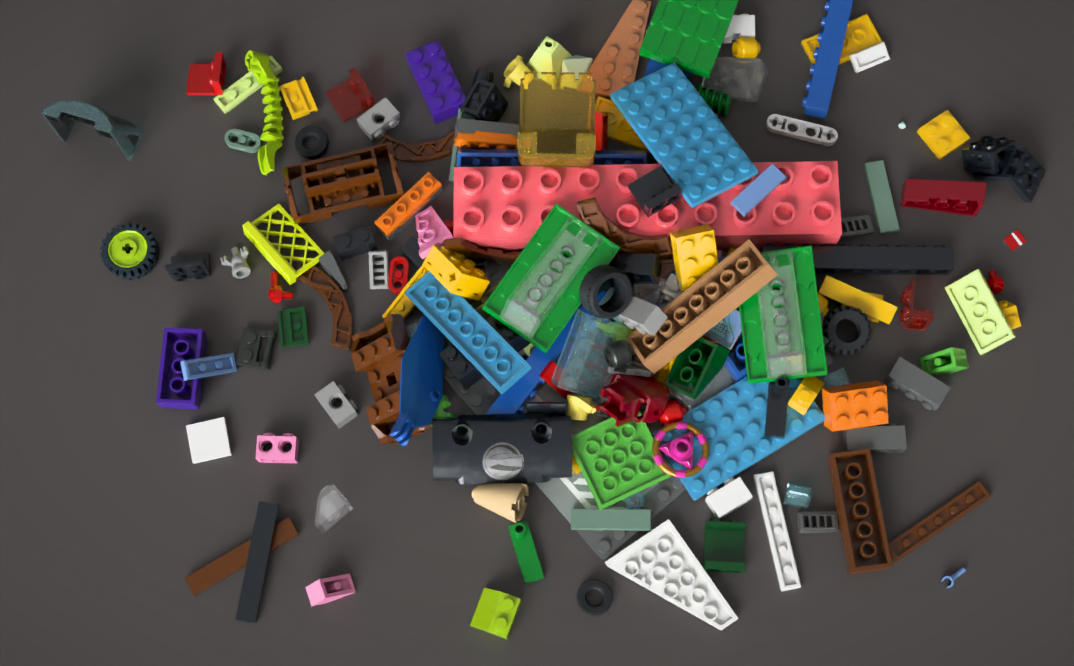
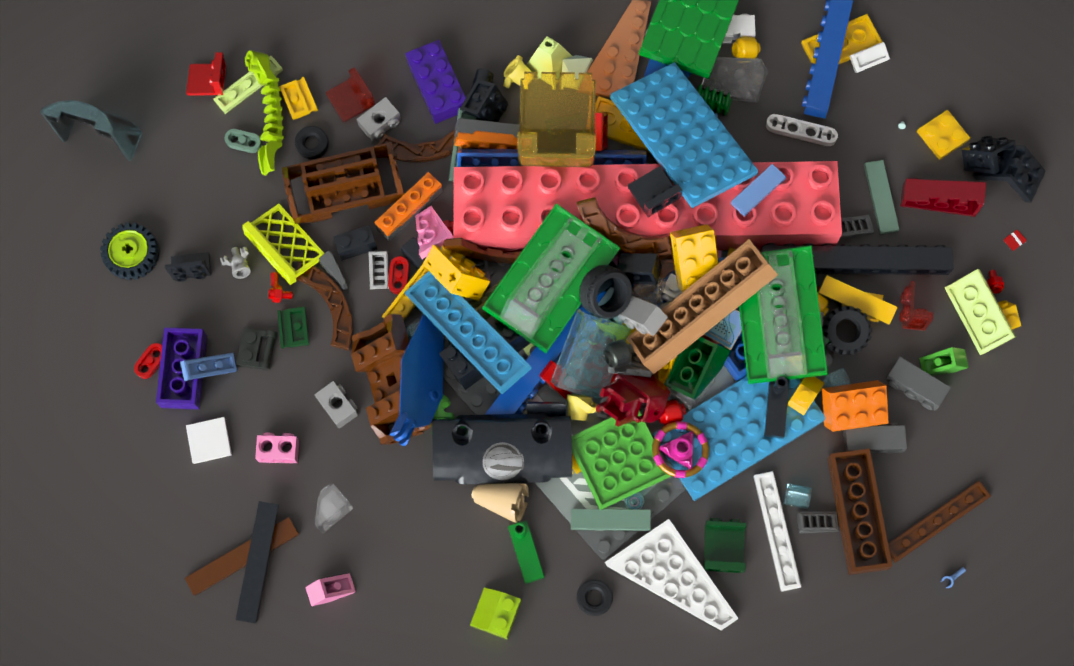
(148, 360): none -> red plate
(728, 497): white brick -> none

